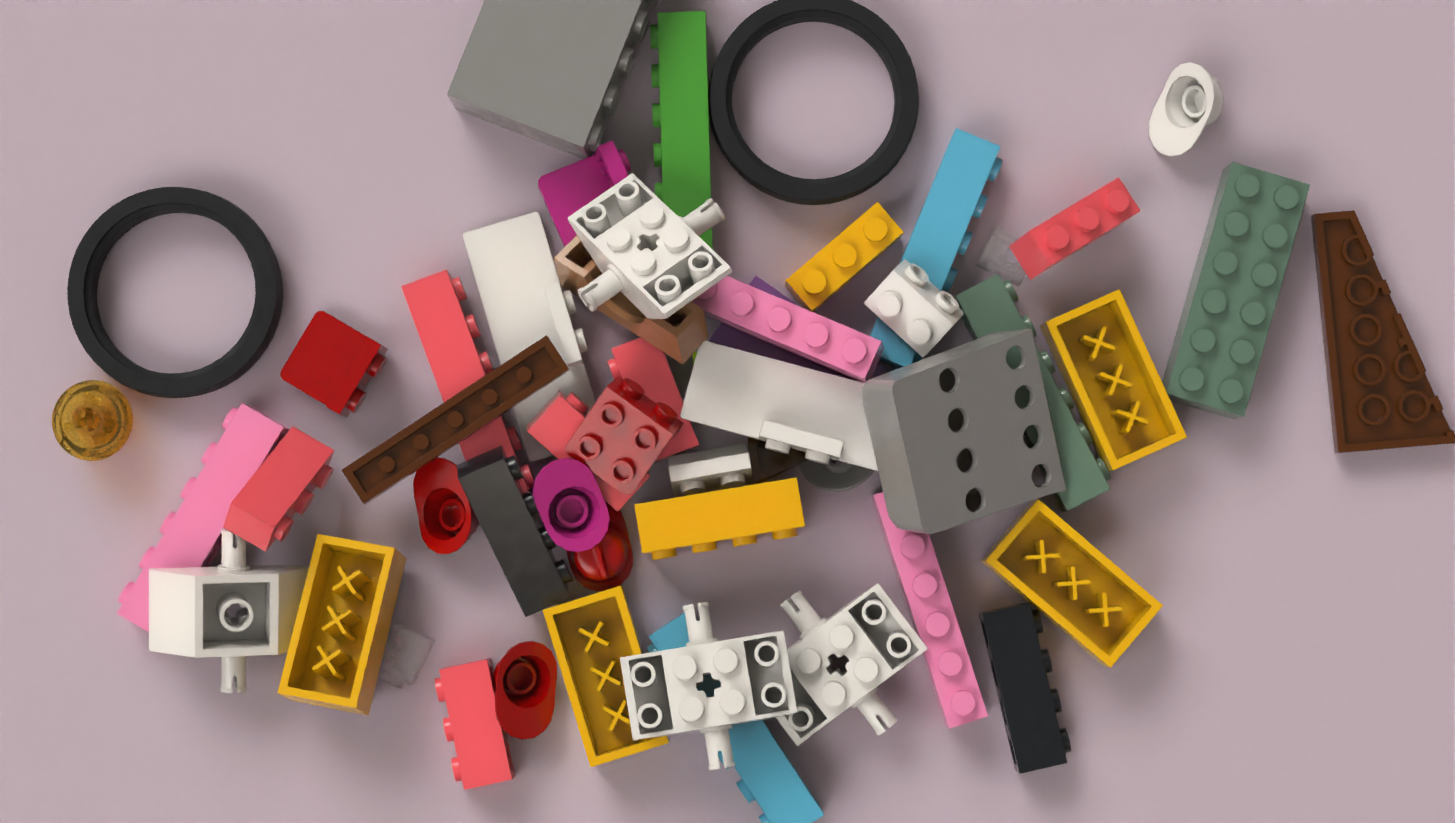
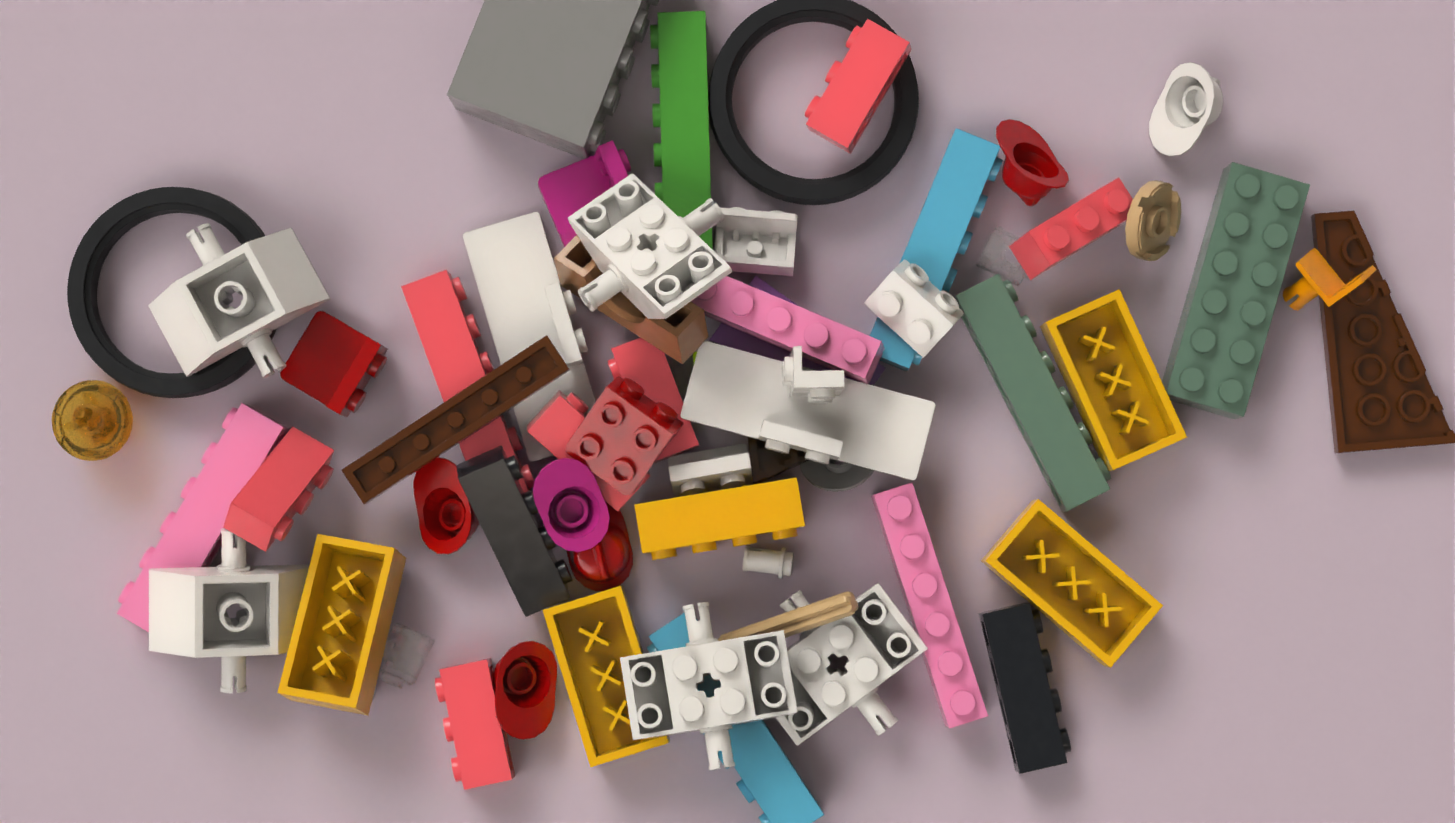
(275, 289): none -> white slope
(757, 241): none -> white bracket
(768, 561): none -> white pin
(802, 618): none -> tan axle
(817, 385): none -> white bracket
(844, 258): yellow brick -> none
(857, 85): none -> coral brick
(954, 436): light grey piece -> none
(1029, 163): none -> red piece
(1152, 219): none -> tan tile
(1320, 280): none -> light orange bracket

